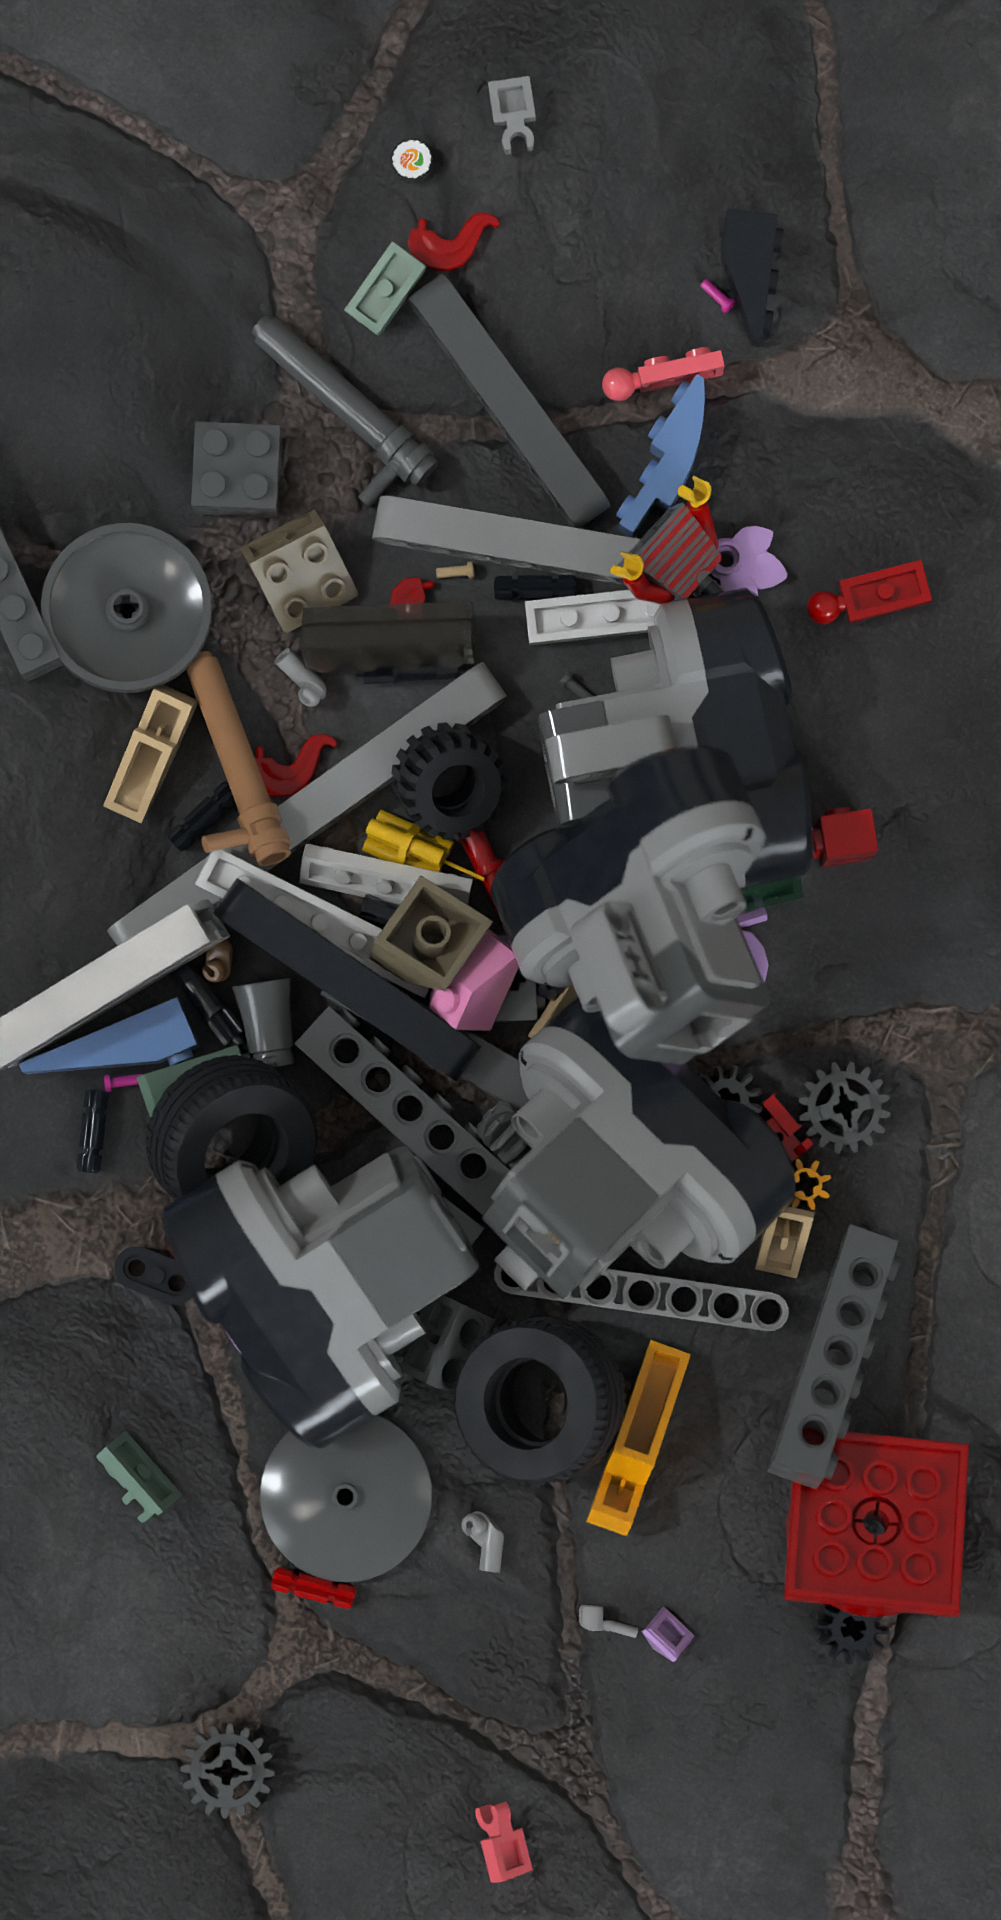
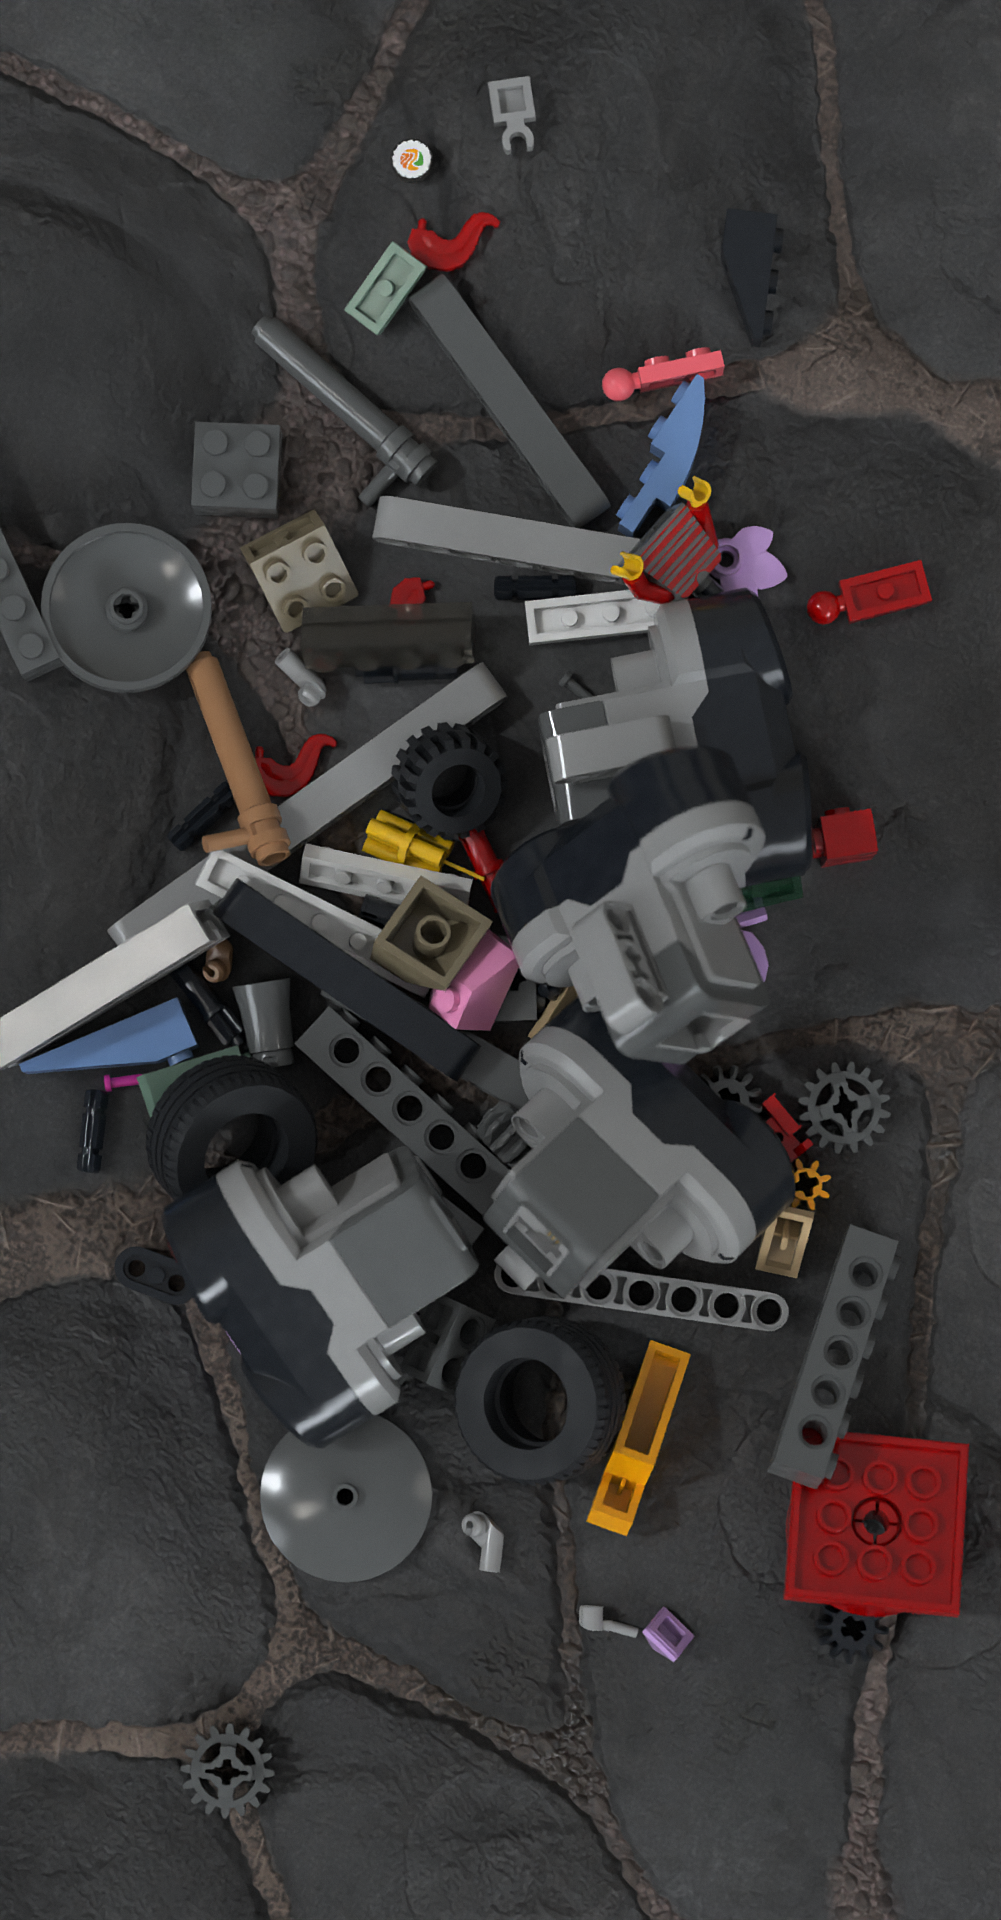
(139, 1475): sand green plate -> none
(150, 752): tan slope -> none
(313, 1588): red axle -> none
(455, 571): tan piece -> none
(506, 1847): coral plate -> none
(718, 296): dark pink piece -> none

